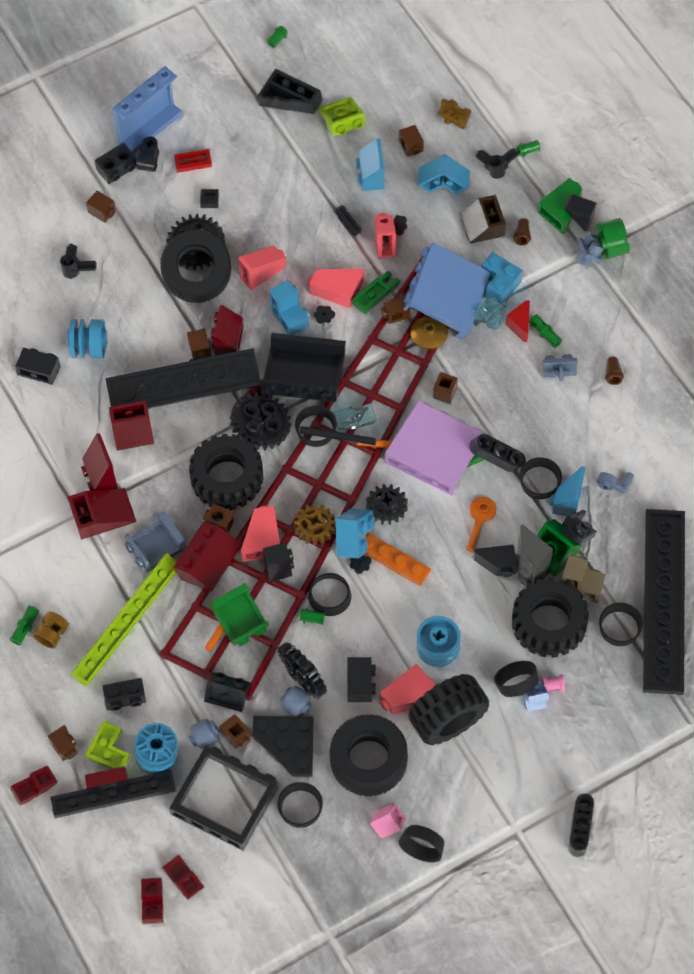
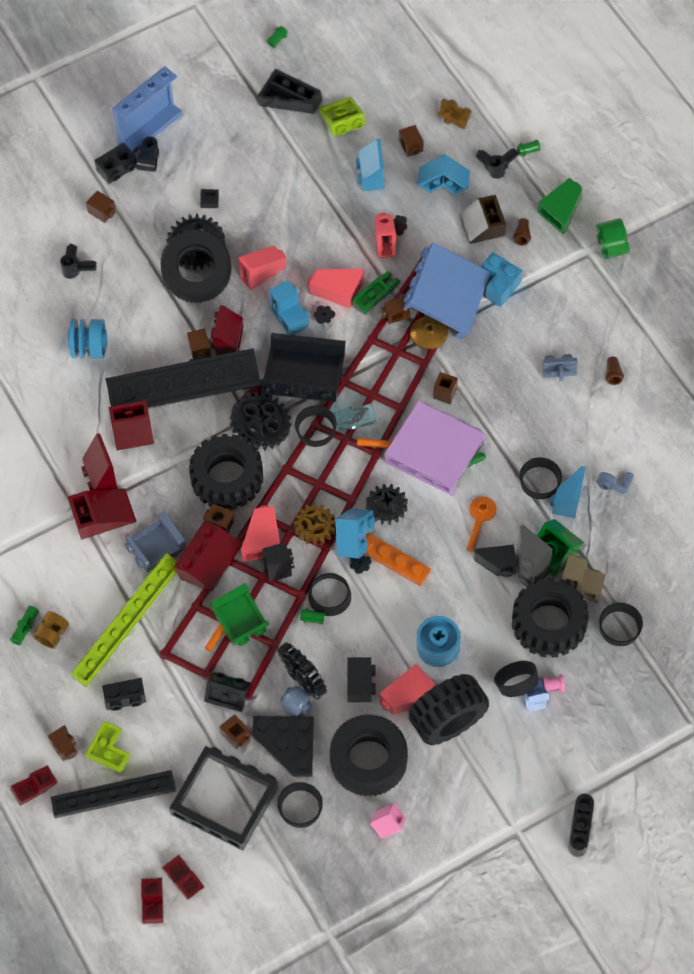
(38, 365): black brick -> none
(106, 777): dark red slope -> none
(156, 748): dark azure wheel -> none
(193, 163): red tile -> none
(204, 733): sand blue head -> none
(337, 435): black bar -> none
(348, 220): black axle -> none
(419, 851): black tyre -> none
(491, 315): clear light blue hips -> none
(505, 451): black beam -> none
(519, 320): red slope -> none
(545, 331): green pin -> none
(578, 530): black bracket -> none
(580, 210): black slope -> none
(589, 249): sand blue hips -> none
(664, 602): black plate -> none

